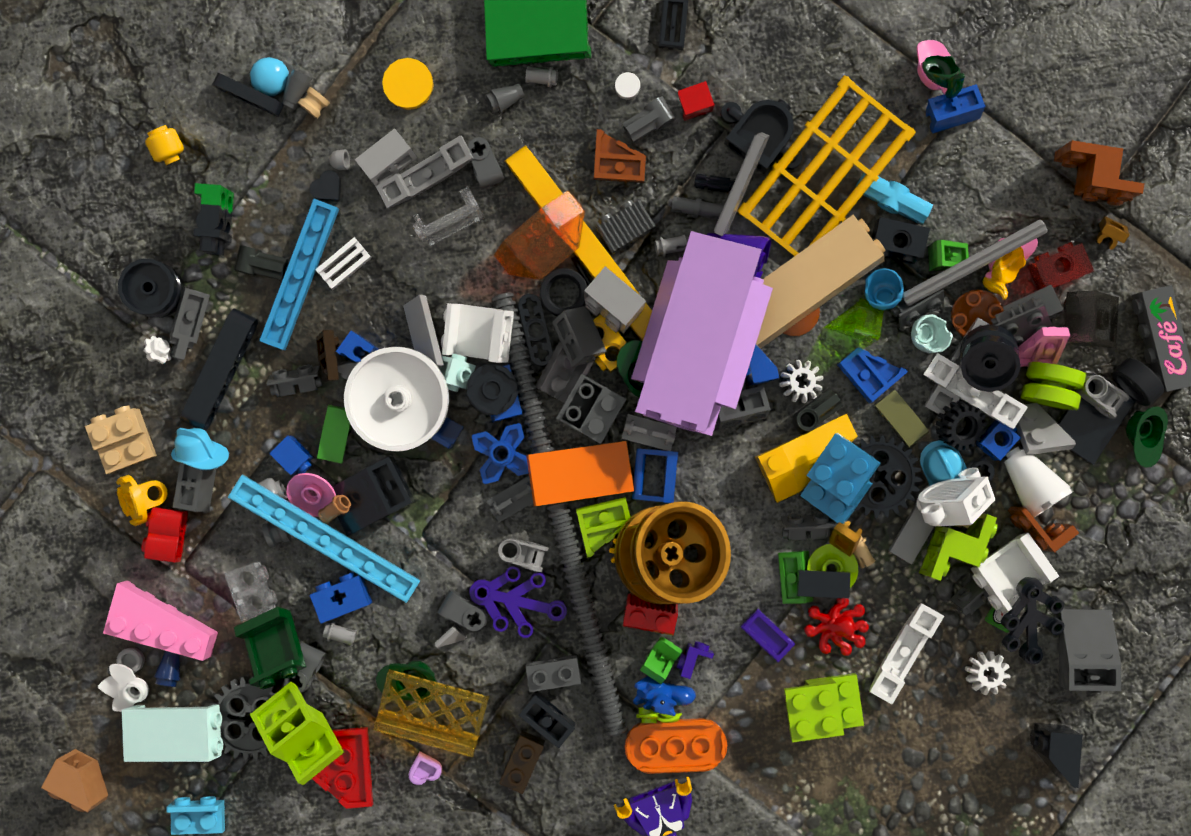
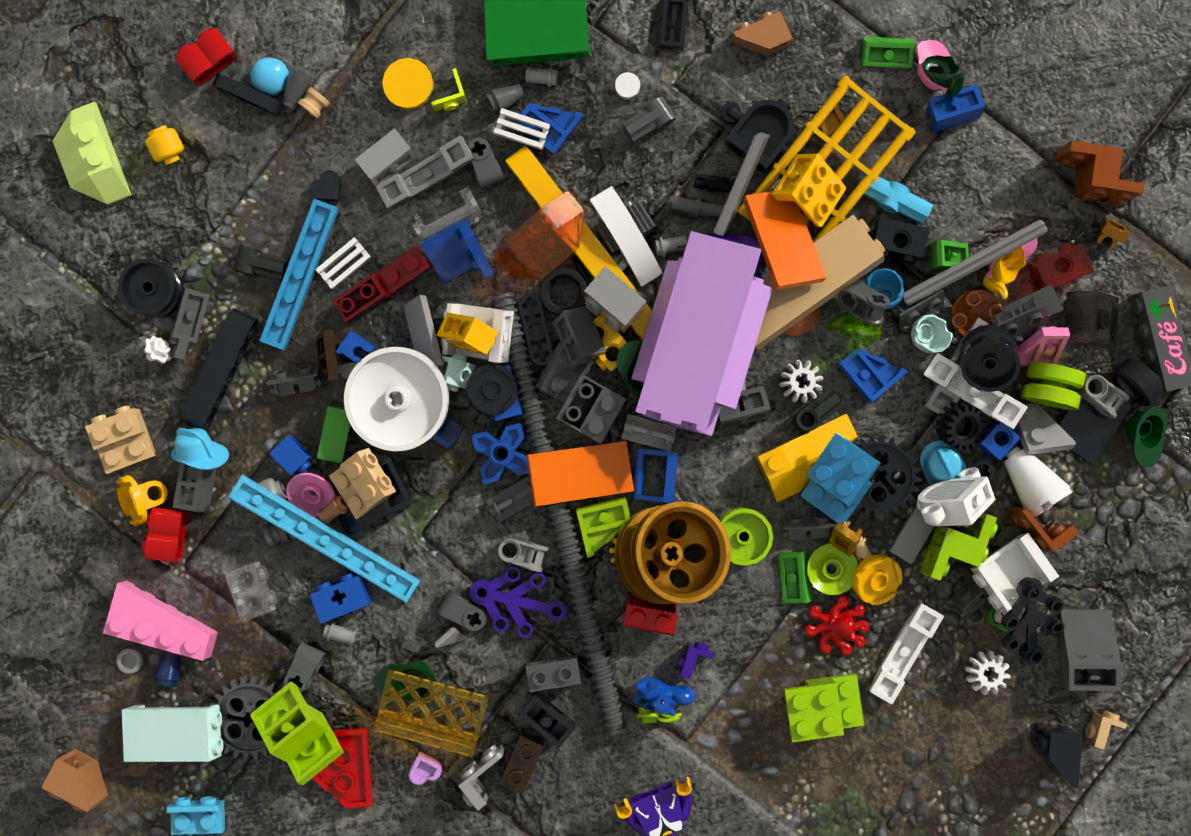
(90, 156): none -> yellowish green wedge
(121, 687): white plate -> none
(205, 56): none -> red brick
(214, 218): black hips -> none
(272, 647): dark green panel -> none
(340, 159): light grey hinge -> none
(362, 483): none -> tan plate
(382, 285): none -> dark red slope
(451, 102): none -> neon yellow bracket
(456, 253): none -> blue bracket
(467, 333): none -> yellow brick
(473, 790): none -> light grey bracket
(524, 119): none -> white tile
(561, 124): none -> blue wing
(617, 161): dark orange wing -> none
(626, 235): none -> white slope
(660, 660): bright green bracket -> none
(676, 746): orange tile -> none
(696, 100): red panel -> none
(758, 535): none -> lime wheel
(761, 368): blue tile -> none
(764, 36): none -> medium nougat slope
(767, 635): dark purple tile -> none
(784, 241): none -> orange tile
(811, 186): none -> yellow bracket
(823, 584): black tile -> none
(831, 122): none -> pearl gold tile
(863, 302): none -> dark grey piece
(877, 579): none -> yellow tile
(888, 52): none -> bright green slope
(901, 418): olive slope -> none
(1098, 730): none -> tan bracket

